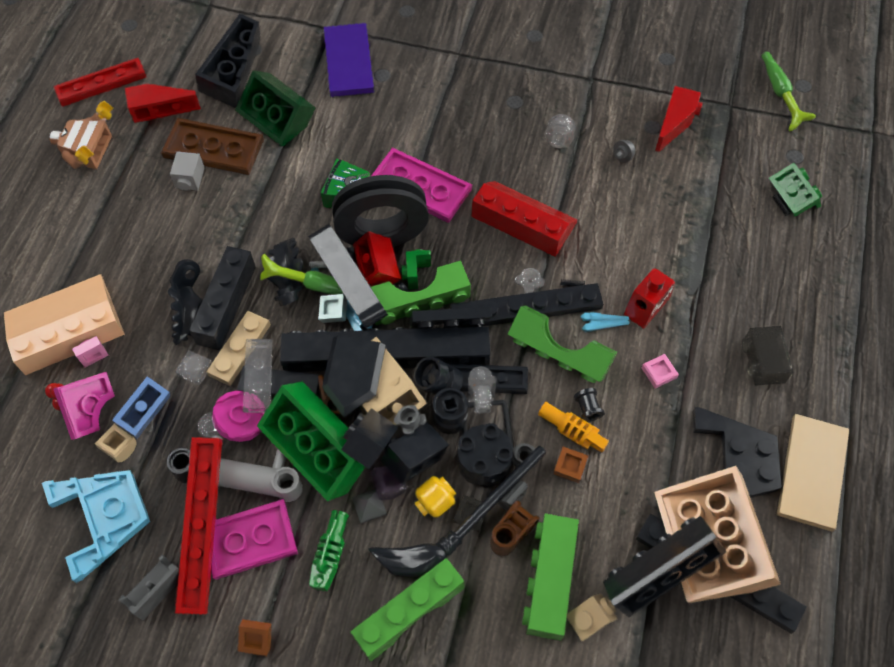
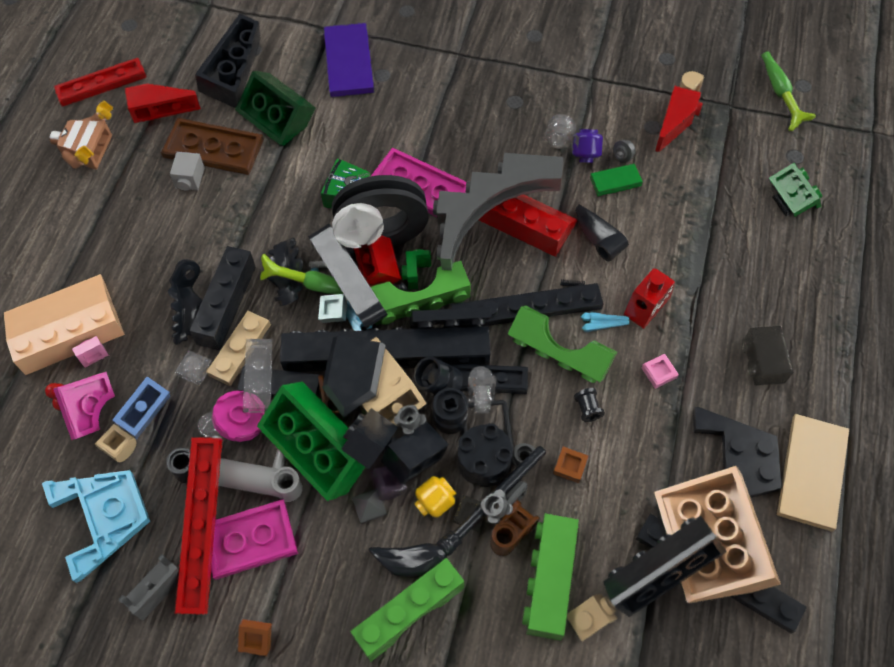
(328, 552): green hinge -> none
(357, 225): none -> white tile
(489, 502): none -> dark grey plate
(515, 177): none -> dark grey arch
(530, 274): clear plate -> none
(574, 427): light orange hinge -> none
(587, 145): none -> dark purple head
(604, 236): none -> black piece
(616, 179): none -> green tile
(692, 81): none -> tan brick

